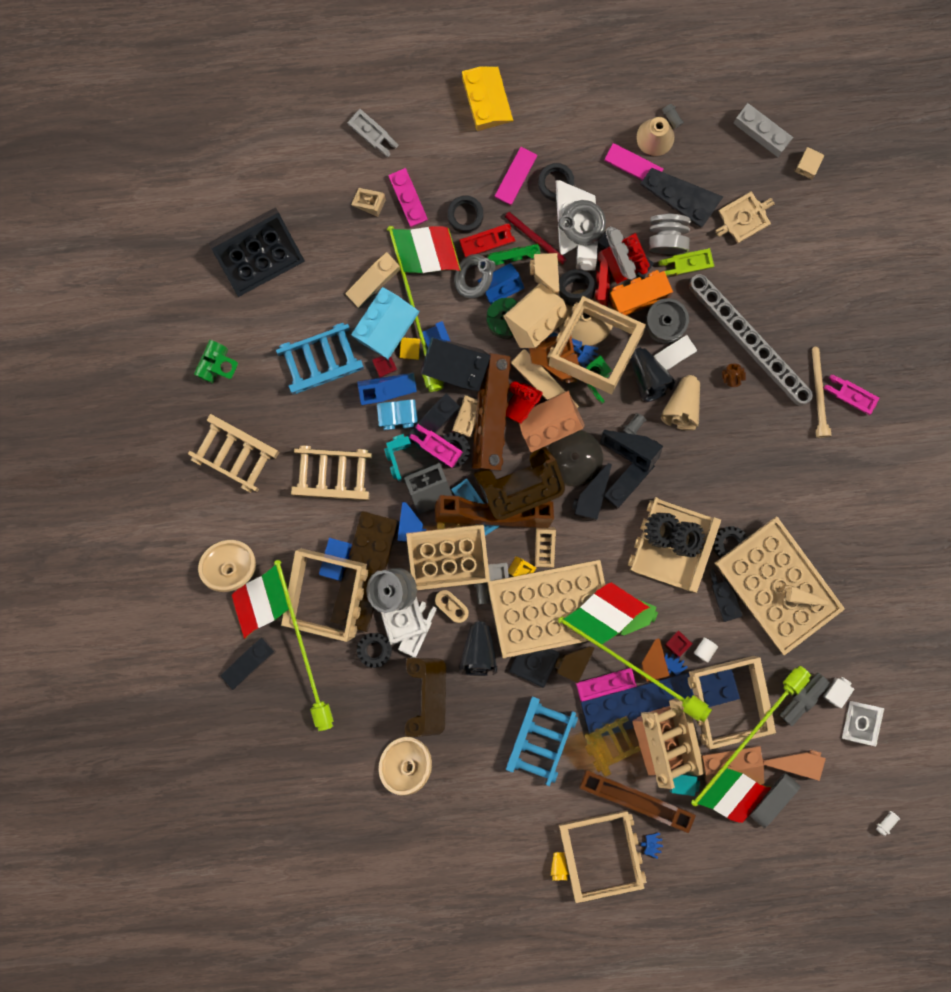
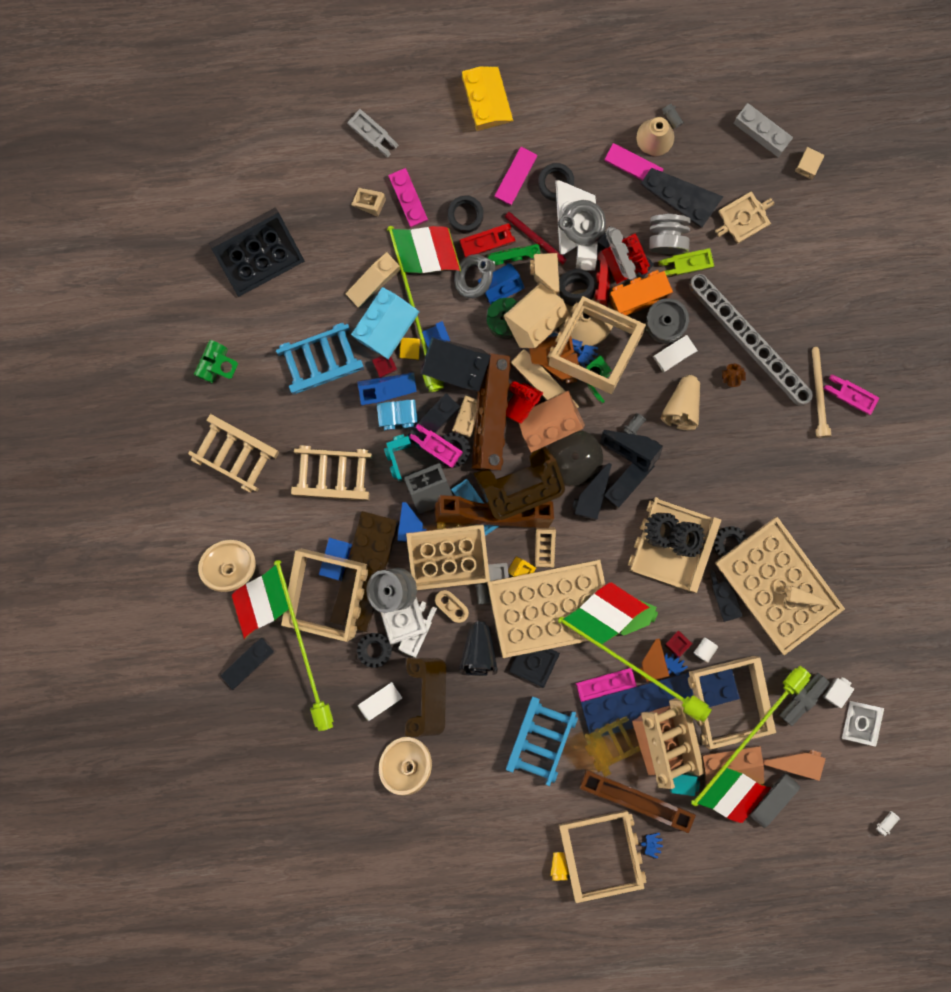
(379, 701): none -> white slope
(574, 663): dark brown slope -> none
(650, 375): black cone -> none

